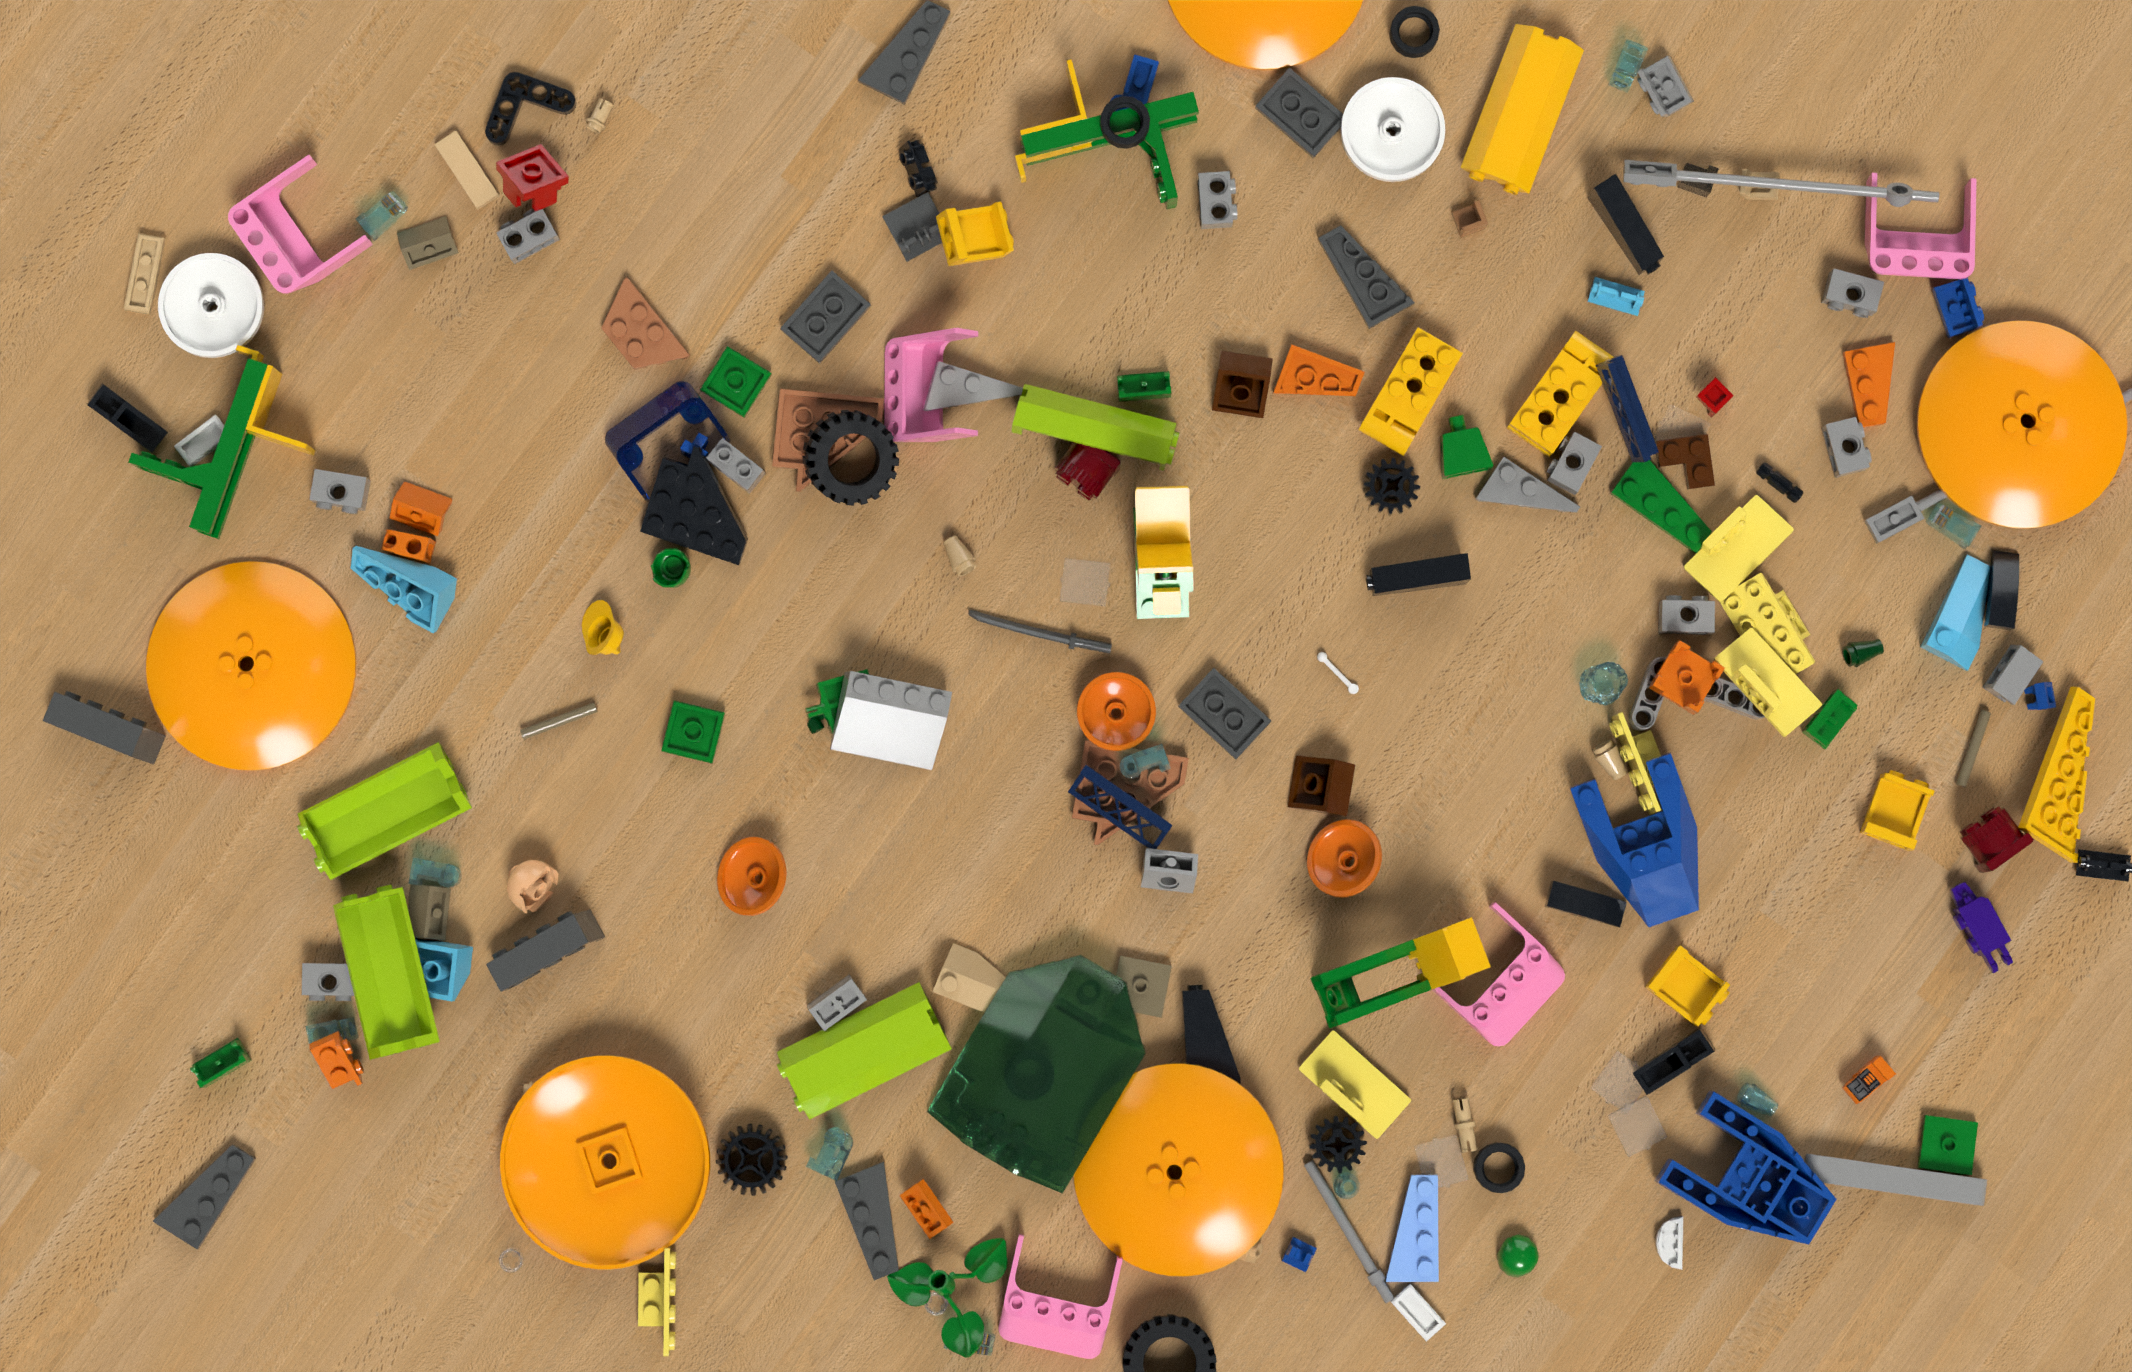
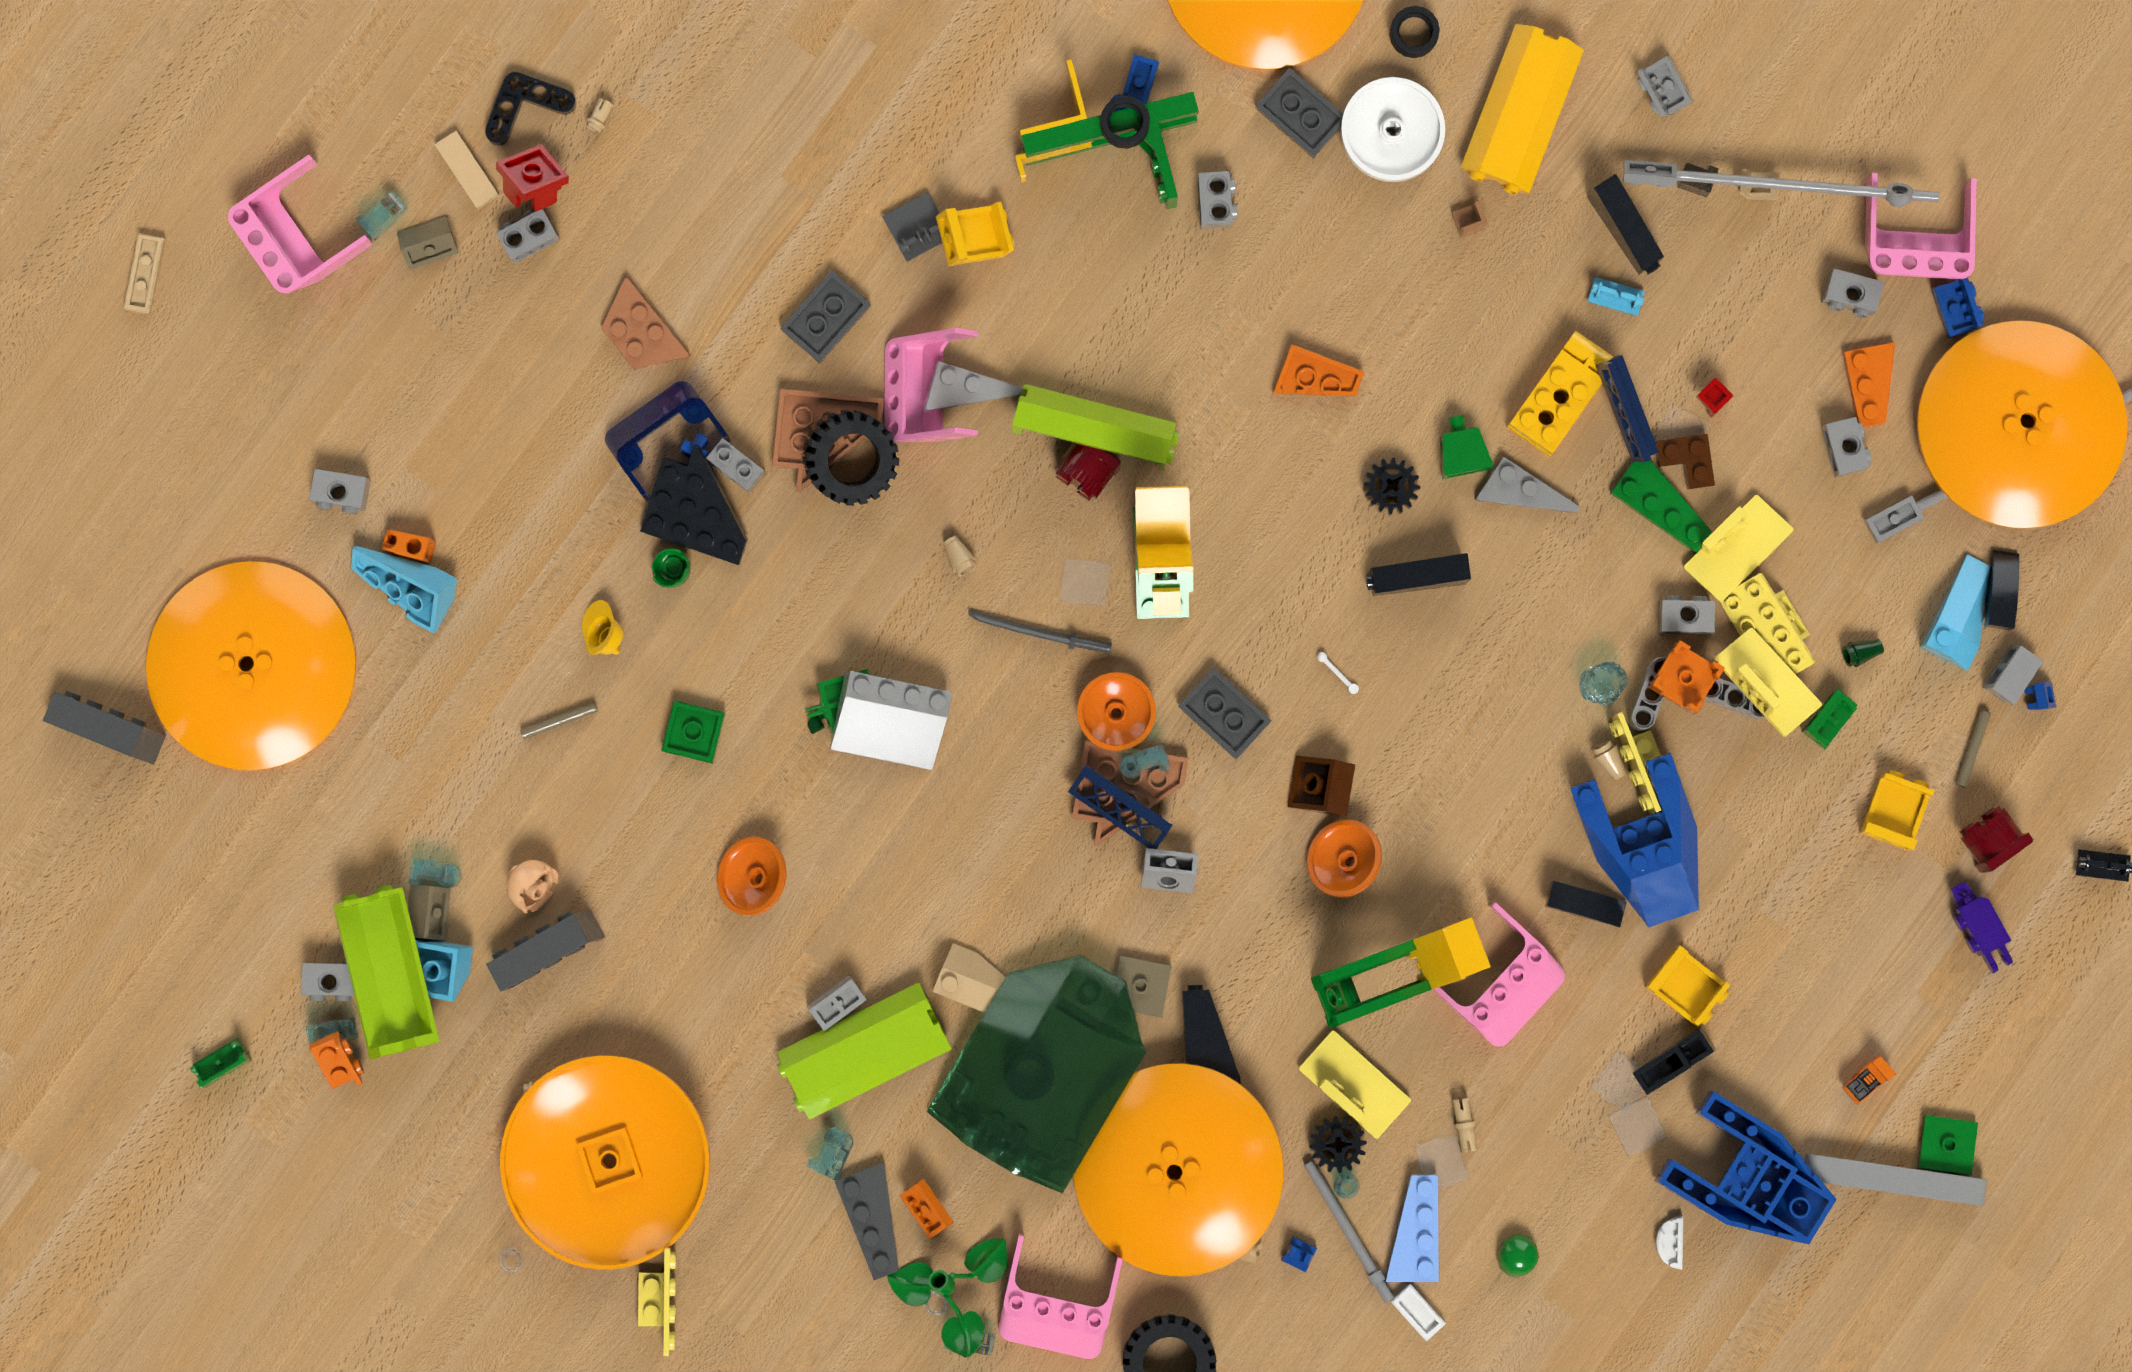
(127, 418): black slope -> none
(194, 288): white dish -> none
(201, 441): white tile -> none
(201, 1204): dark grey wing -> none
(222, 475): green piece -> none
(383, 811): lime panel -> none
(420, 508): orange panel -> none
(734, 1173): black gear -> none
(735, 382): green plate -> none
(904, 58): dark grey wing -> none
(919, 178): black hinge -> none
(1144, 386): green hinge -> none
(1242, 384): reddish brown slope -> none
(1369, 287): dark grey wing -> none
(1397, 411): yellow hinge -> none
(1518, 1162): black tyre -> none
(1584, 451): light grey brick -> none
(1627, 65): clear light blue leg -> none
(1756, 1099): clear light blue cone -> none
(1779, 482): black axle -> none
(1953, 525): clear light blue leg -> none
(2061, 782): yellow wing -> none

